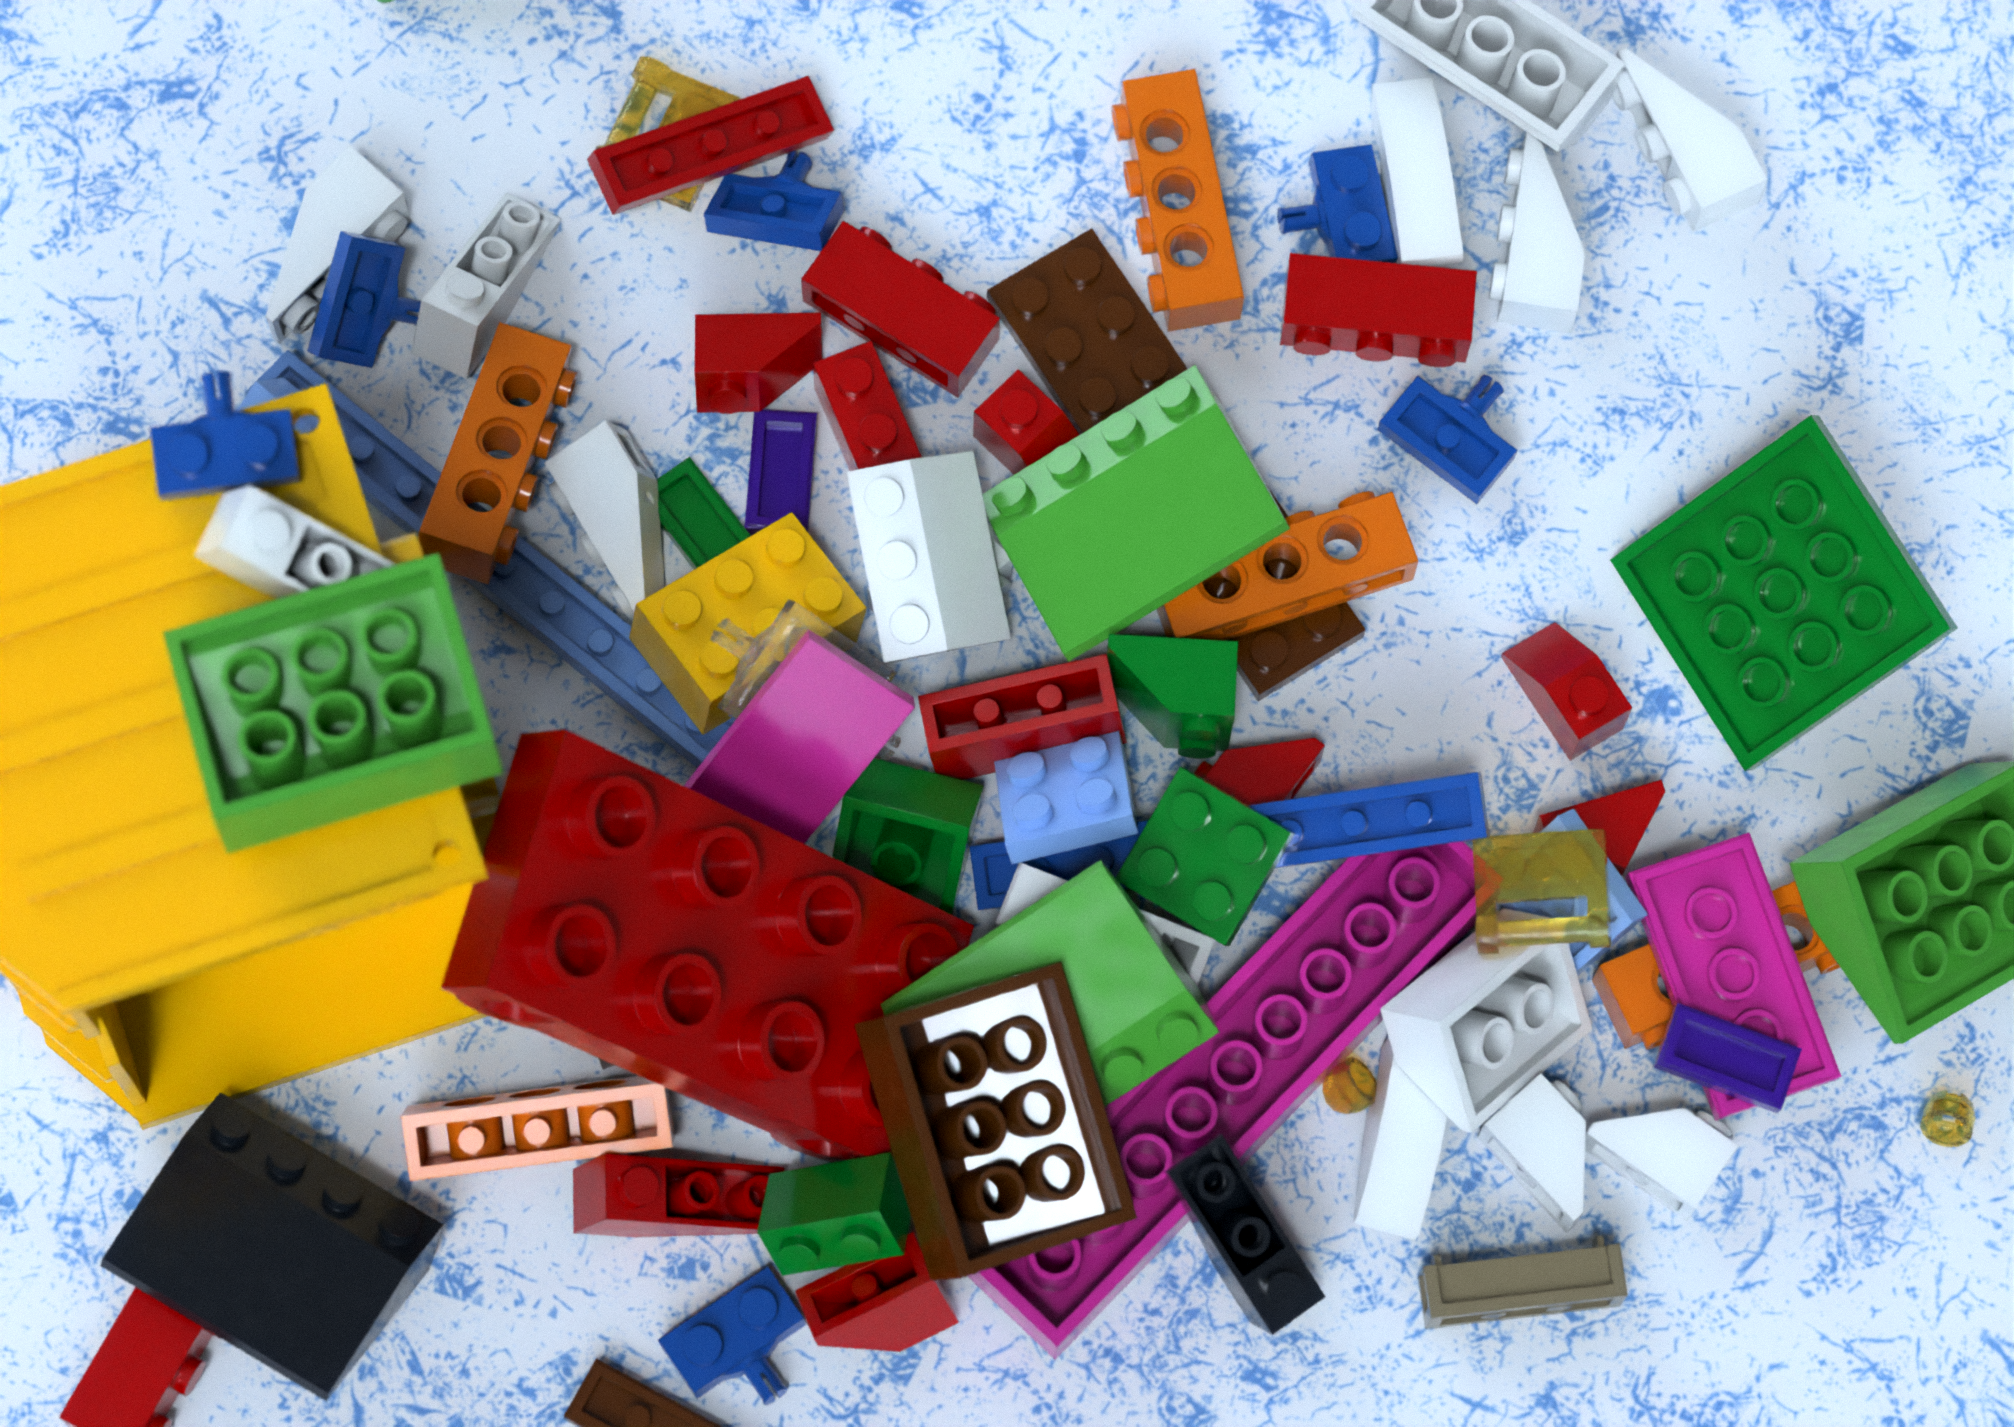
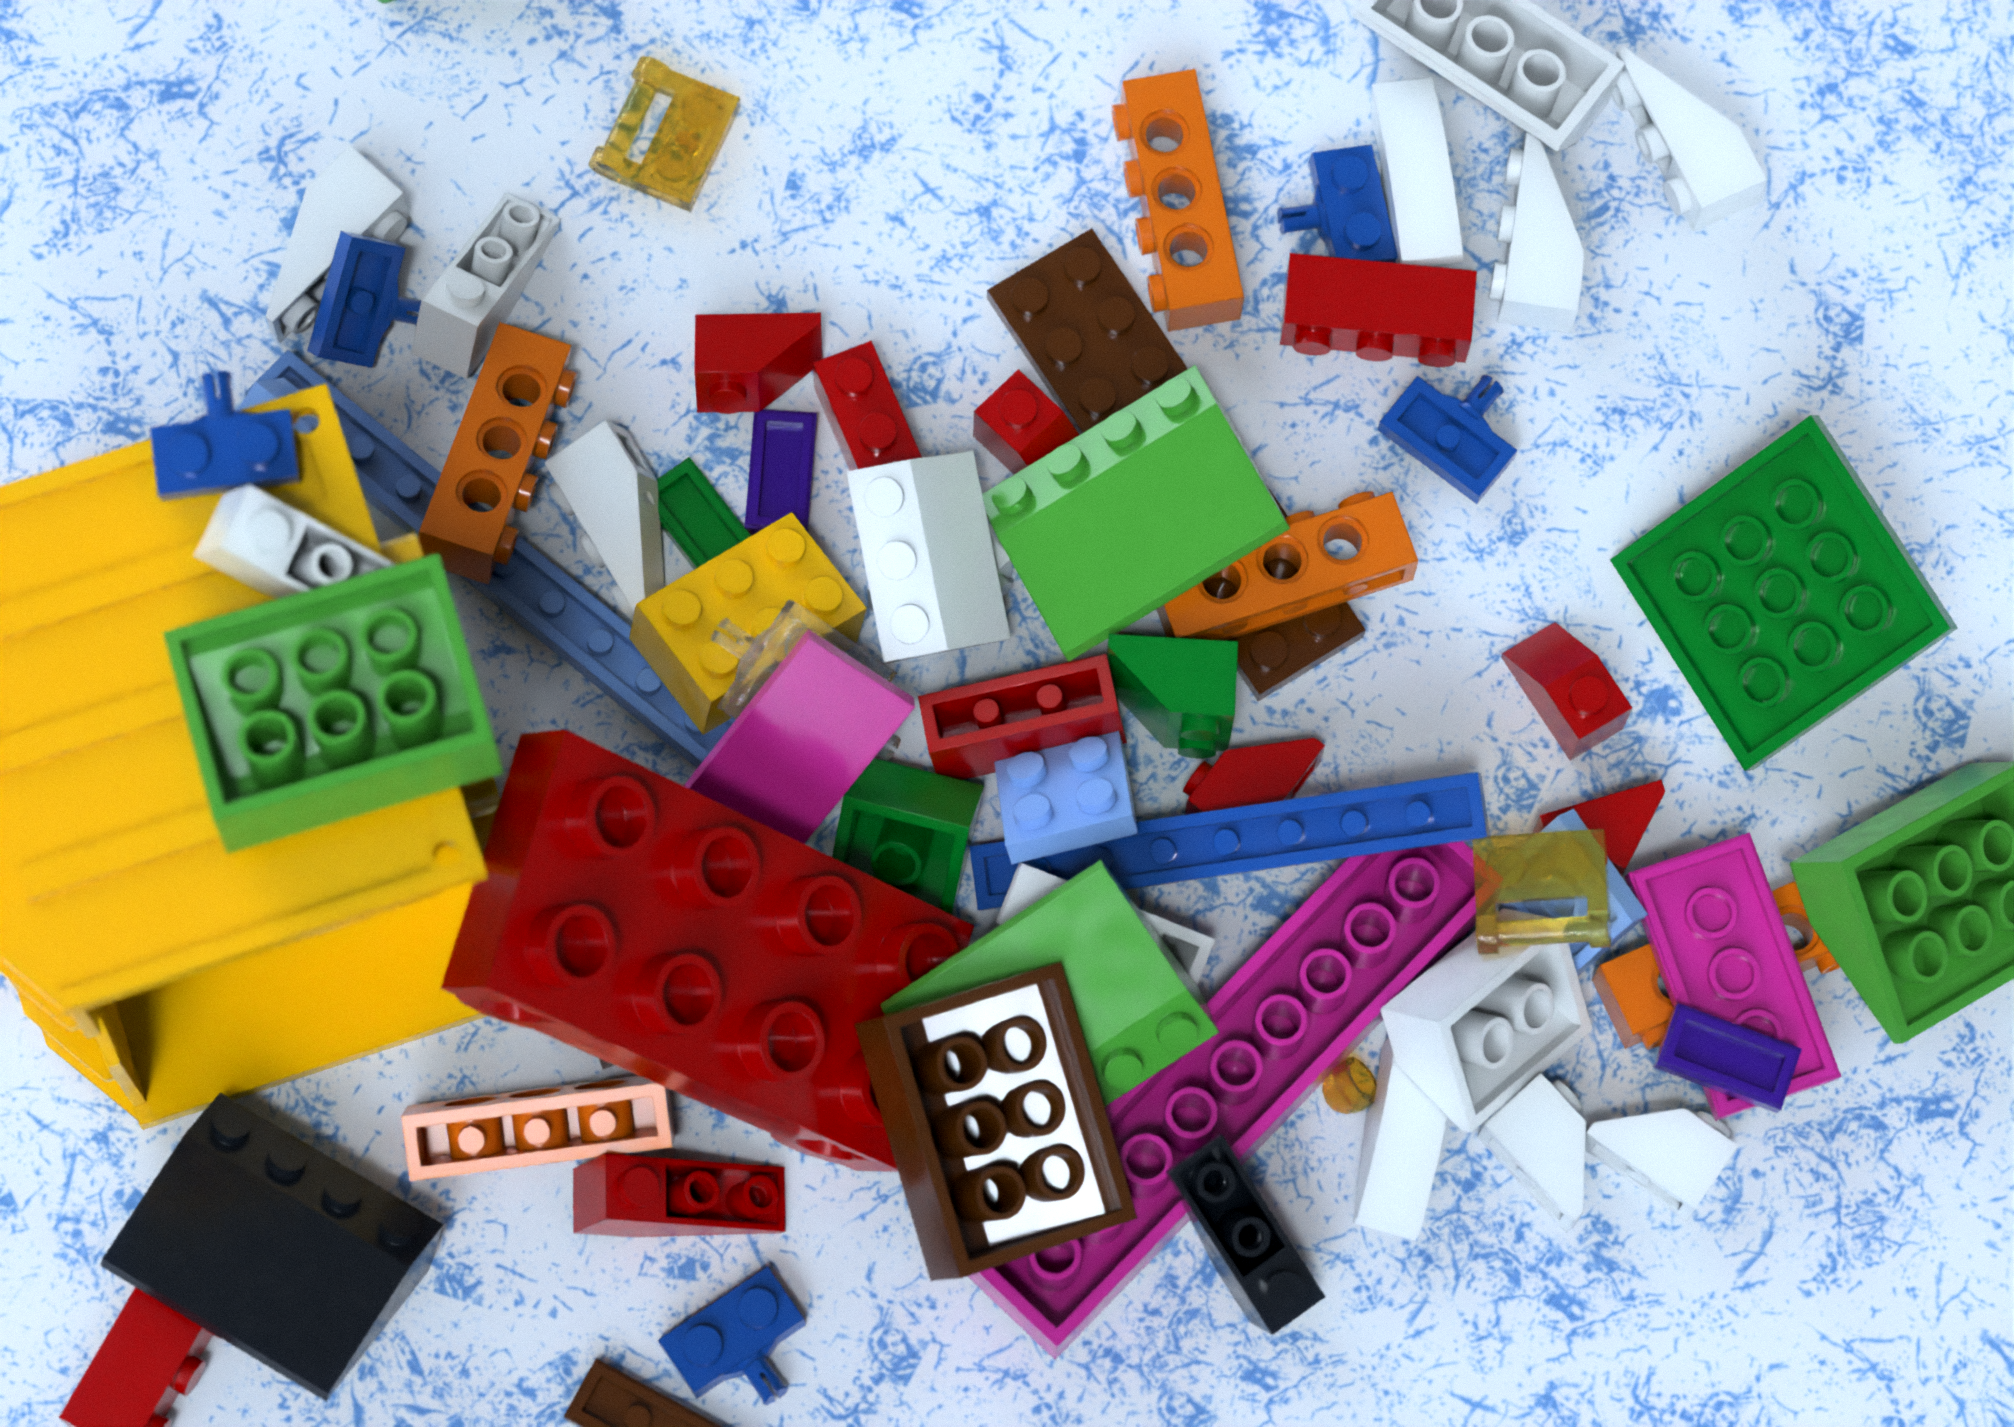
(710, 145): red plate -> none
(776, 207): blue plate -> none
(834, 1214): green brick -> none
(878, 1303): red slope -> none
(901, 307): red brick -> none
(1204, 856): green plate -> none
(1522, 1286): dark tan container -> none
(1945, 1132): clear yellow hinge -> none

